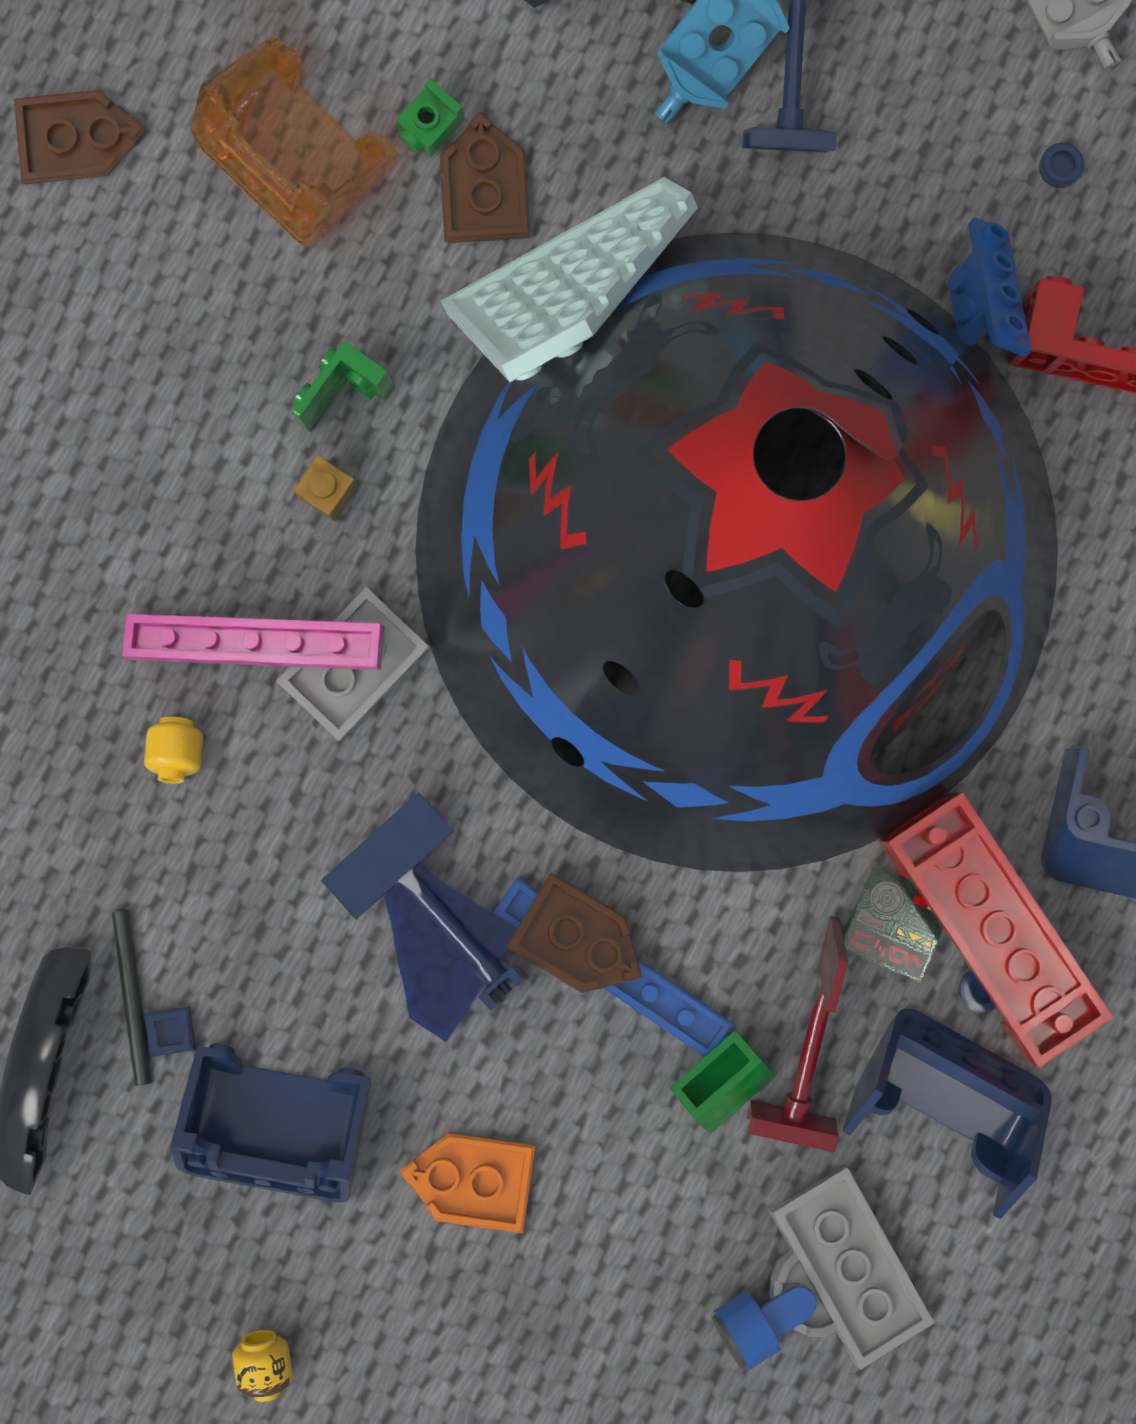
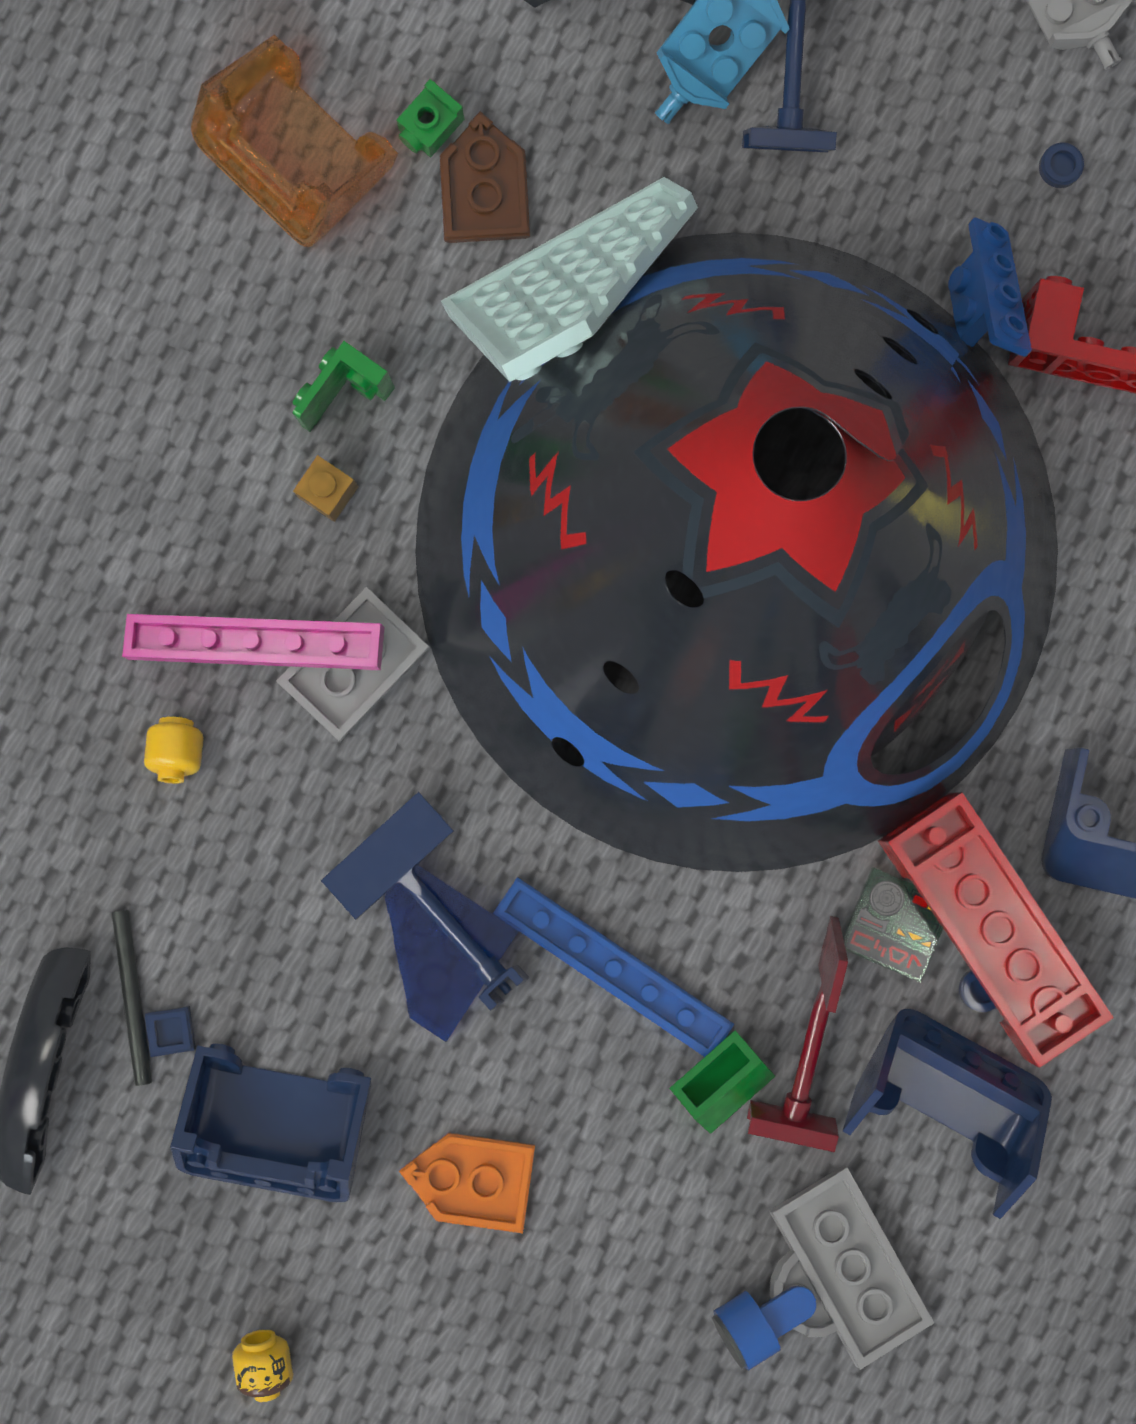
(72, 136): reddish brown tile -> none
(576, 938): reddish brown tile -> none

